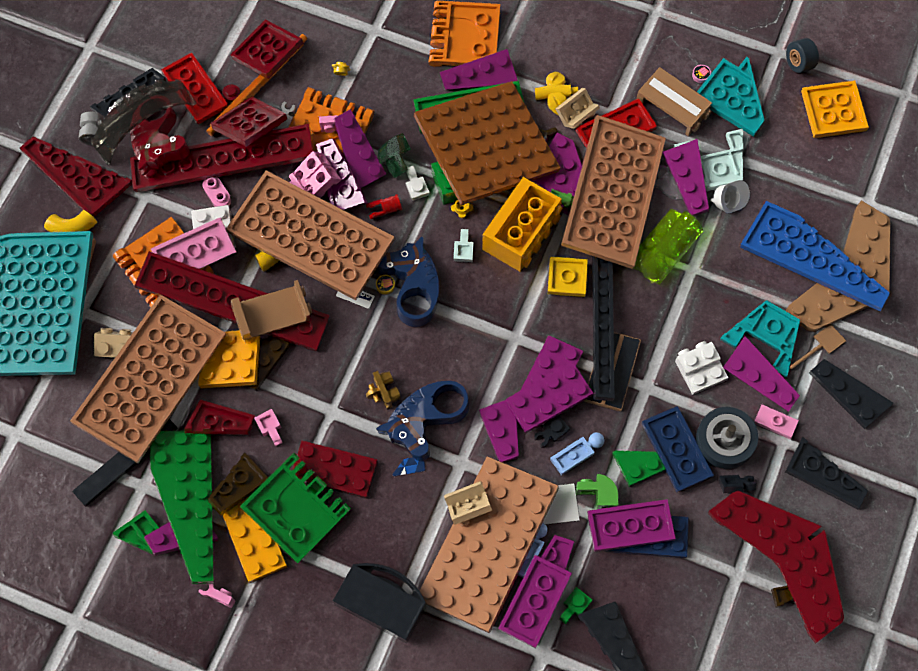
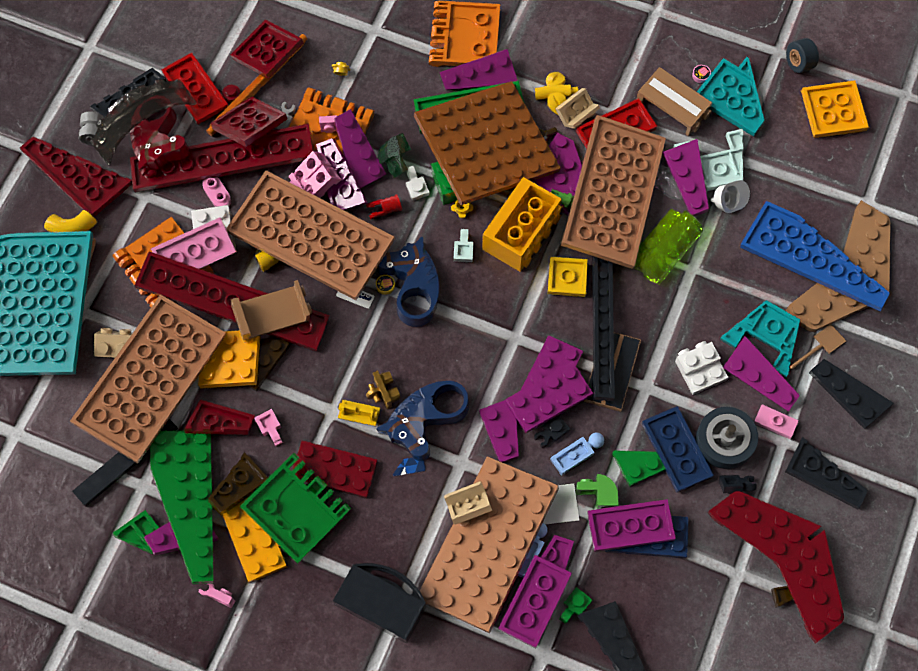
(358, 412): none -> yellow hinge

